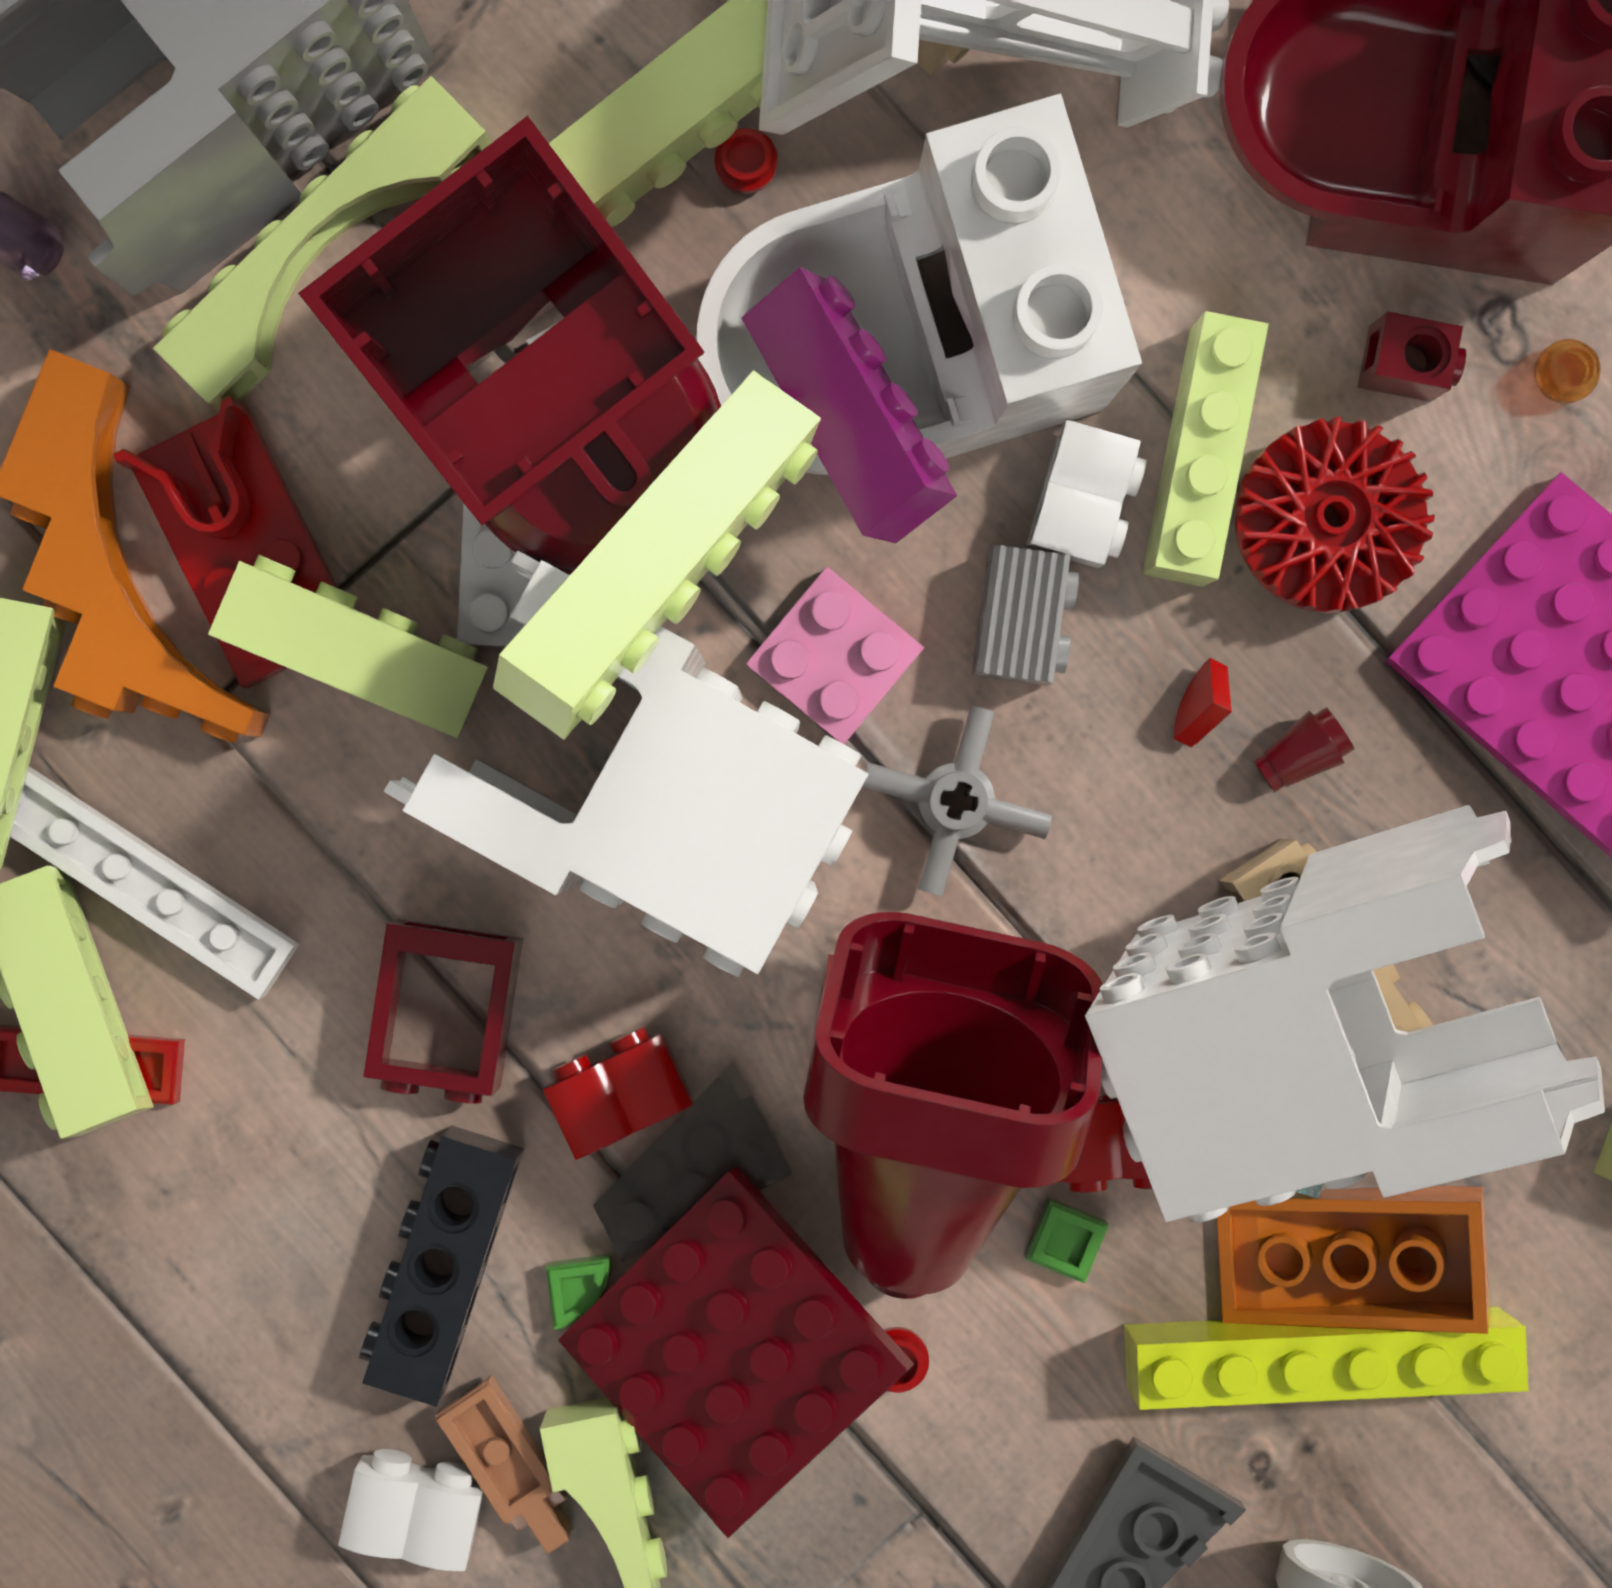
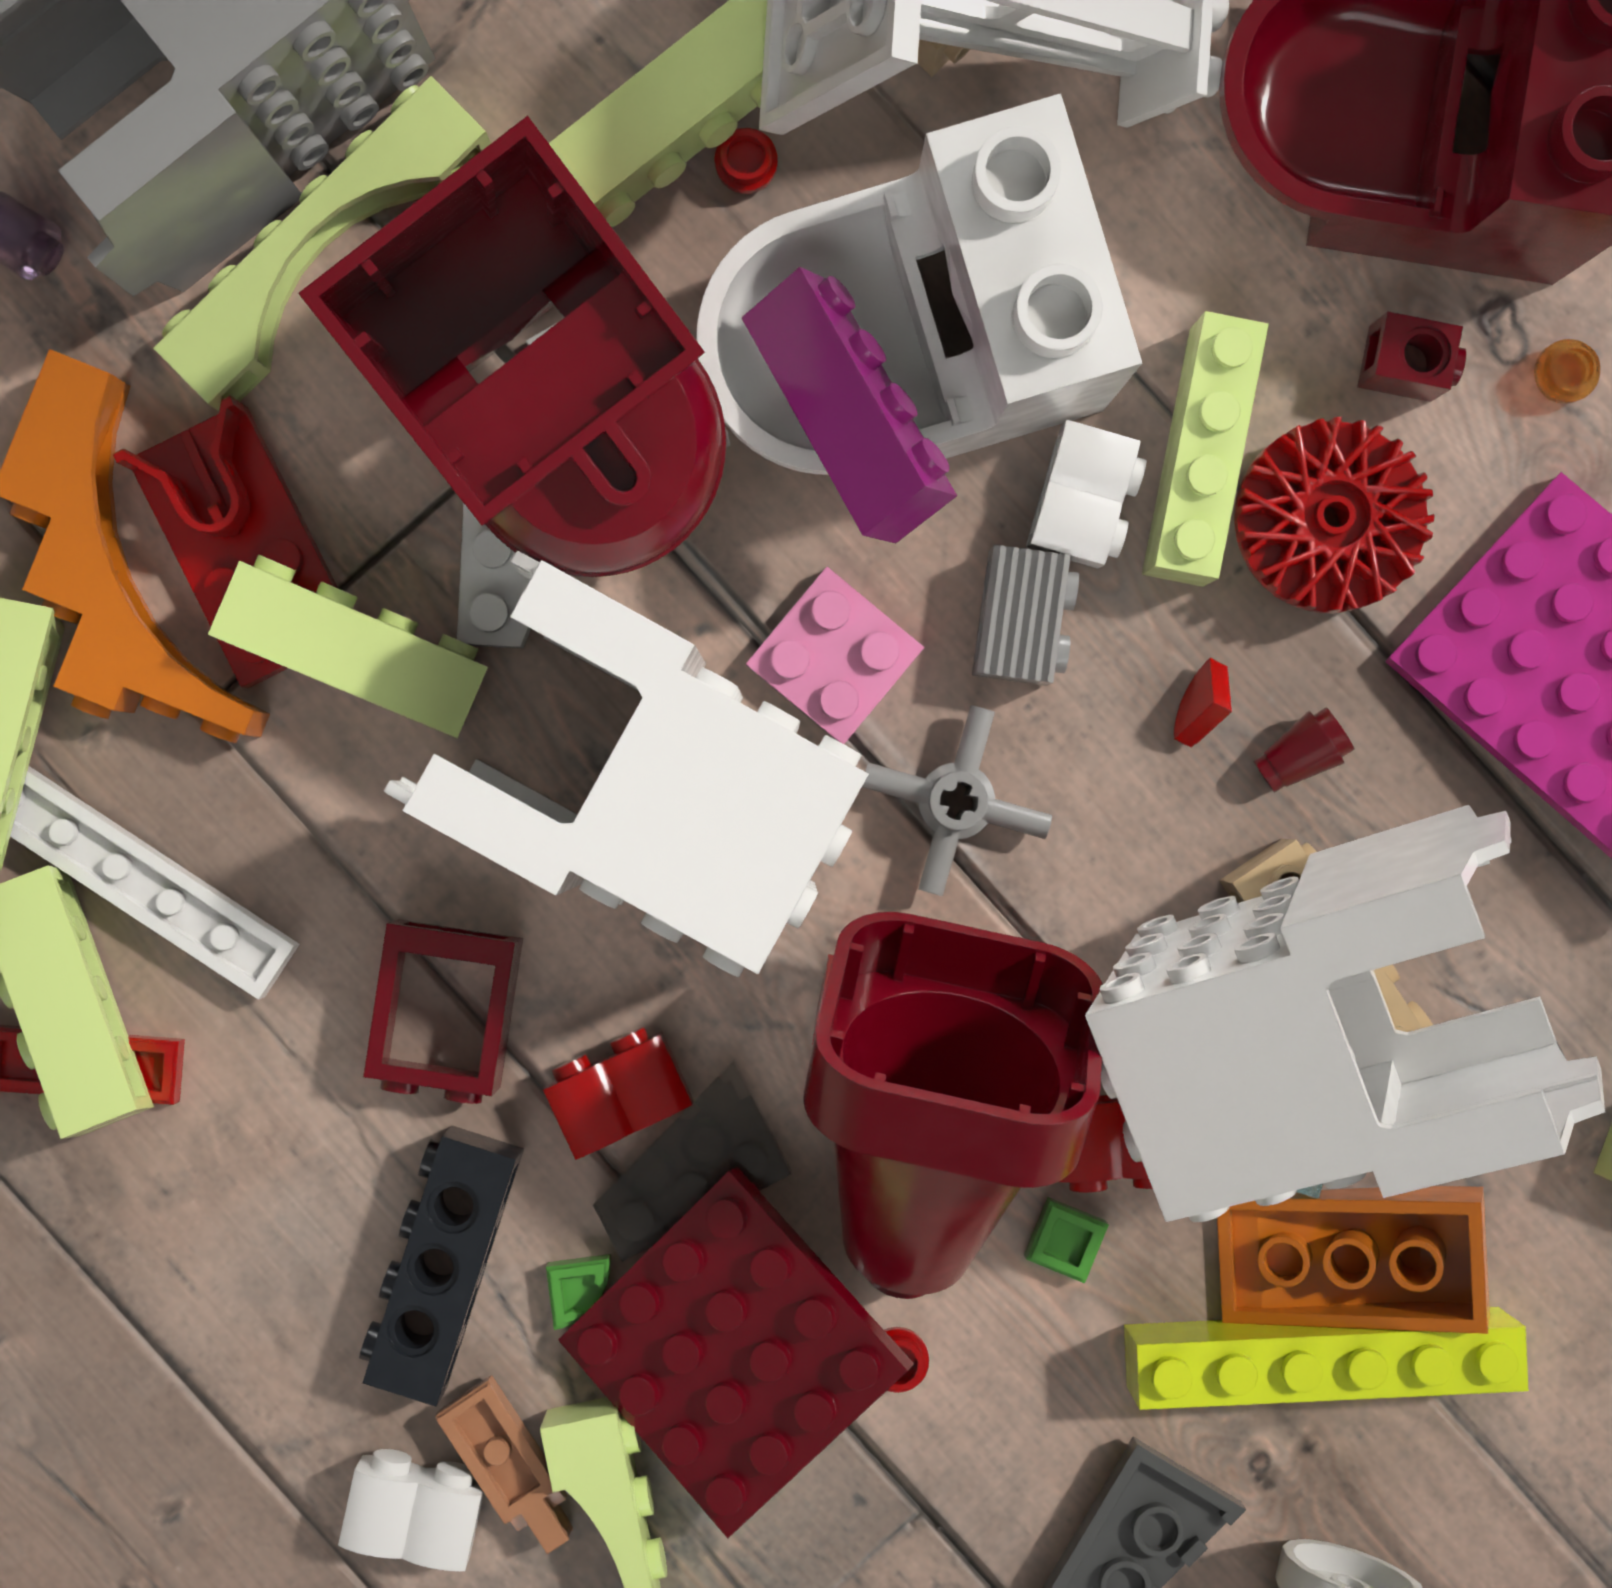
(656, 556): yellowish green brick -> none

